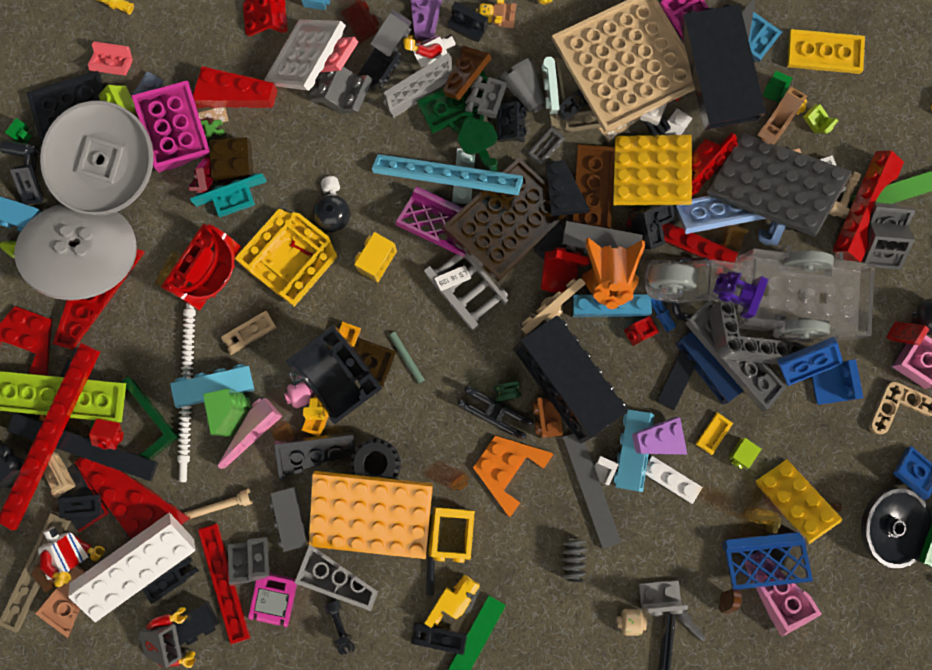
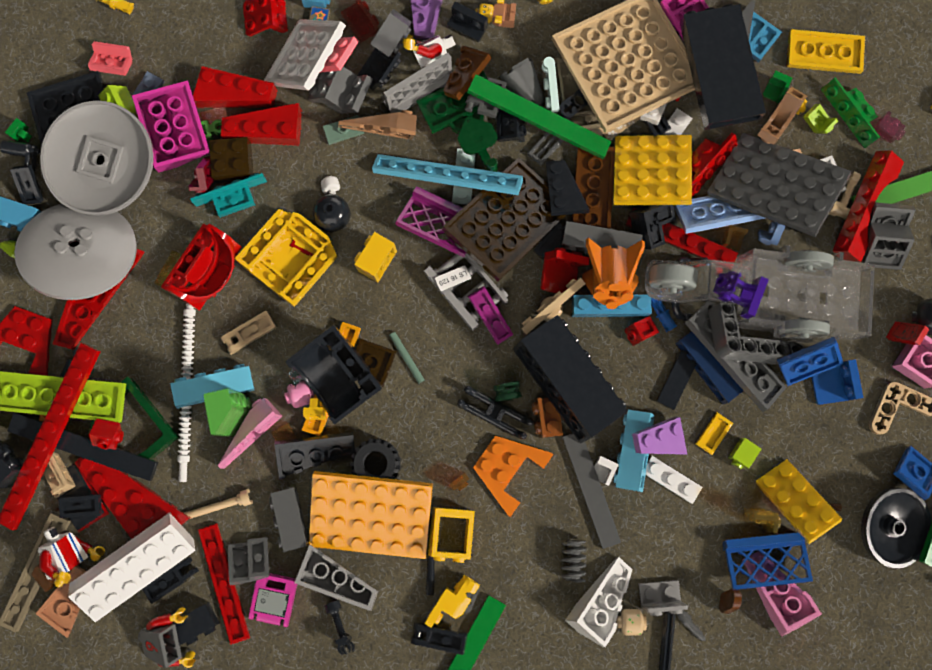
(266, 126): none -> red wedge
(319, 13): none -> tile
(337, 134): none -> sand green plate
(395, 124): none -> medium nougat wedge
(490, 315): none -> magenta tile
(539, 116): none -> green tile
(598, 608): none -> white wedge
(853, 110): none -> green bracket
(890, 128): none -> clear pink brick

